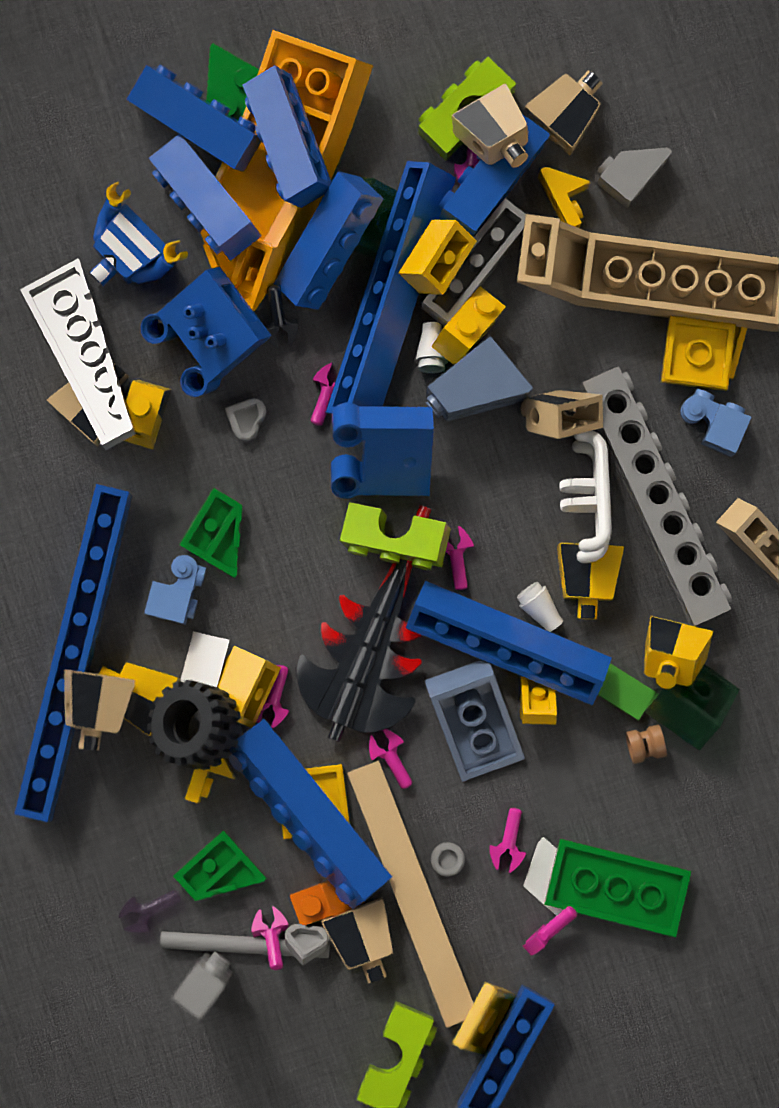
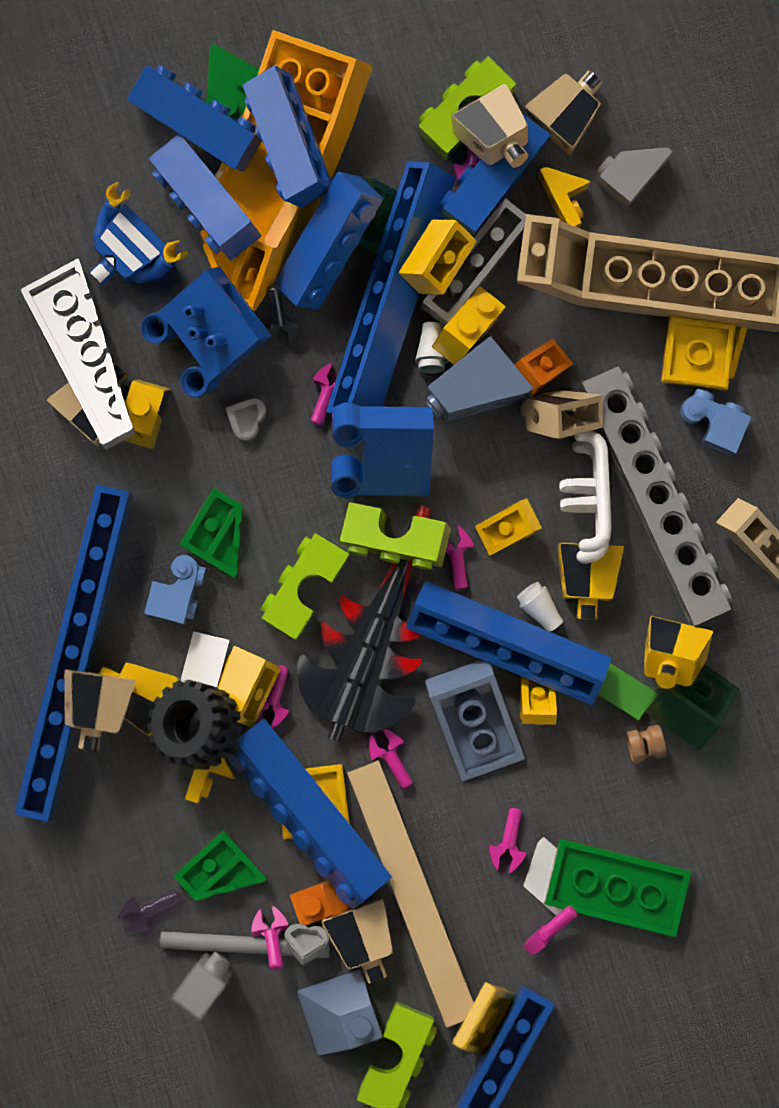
(316, 559): none -> lime arch
(340, 1013): none -> sand blue slope
(447, 859): light grey tile -> none
(508, 527): none -> yellow slope
(544, 365): none -> orange slope

